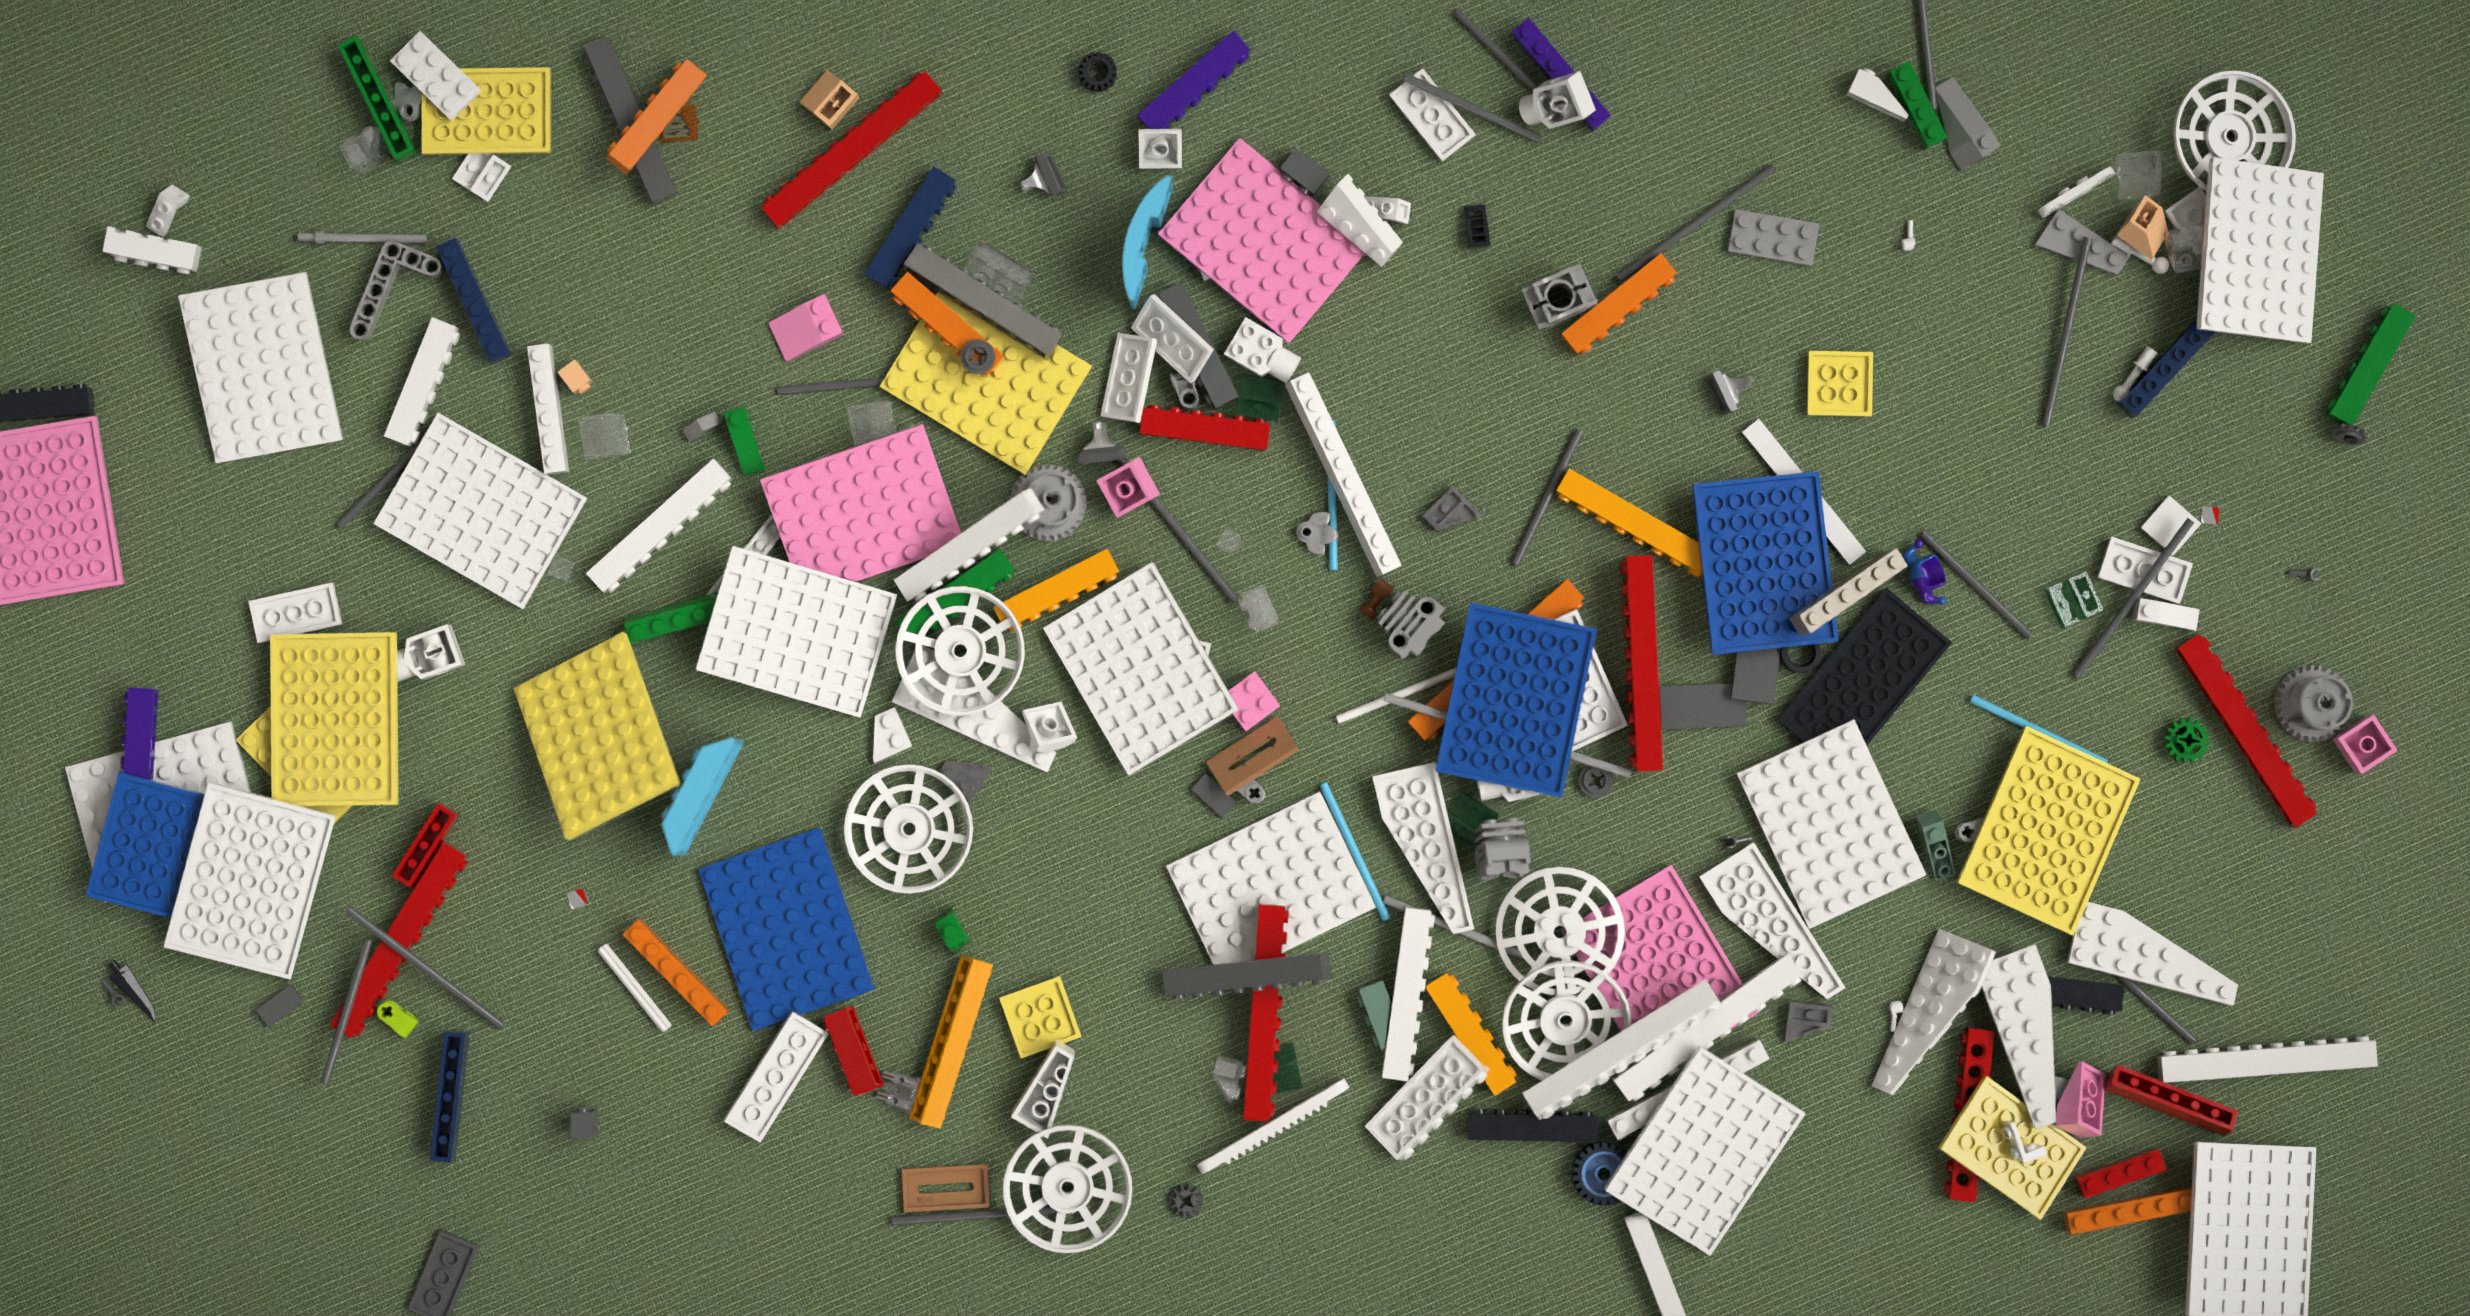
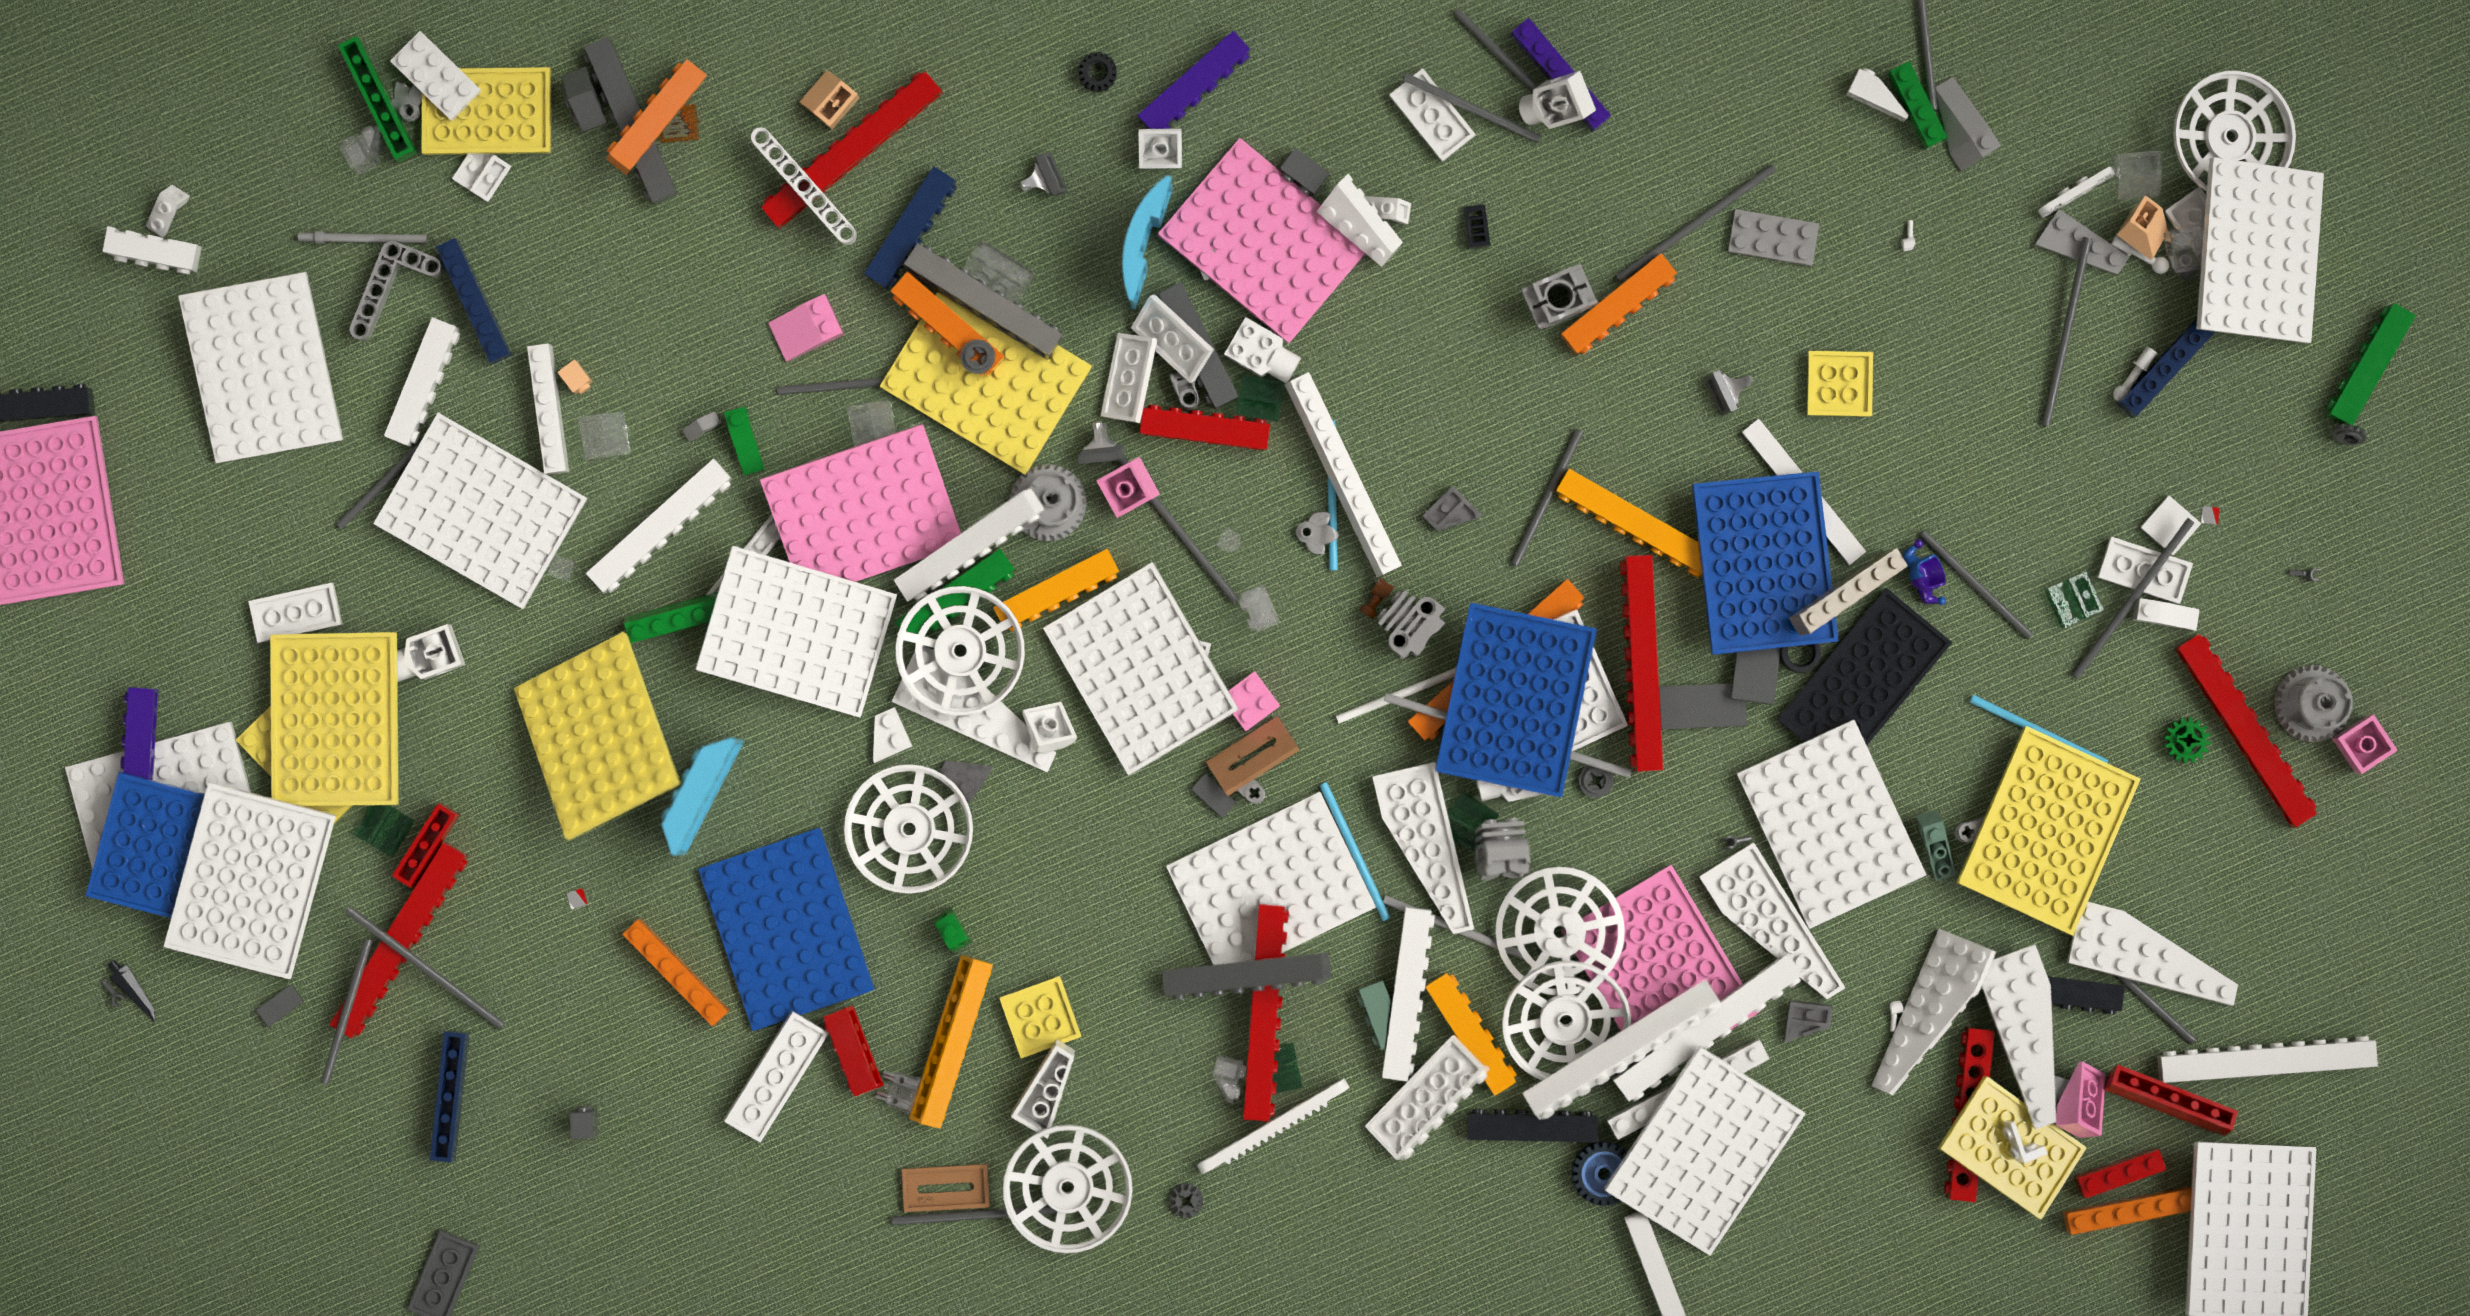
(384, 828): none -> clear green slope
(401, 1021): lime piece -> none
(582, 98): none -> dark grey brick
(634, 987): white axle -> none
(798, 177): none -> white beam

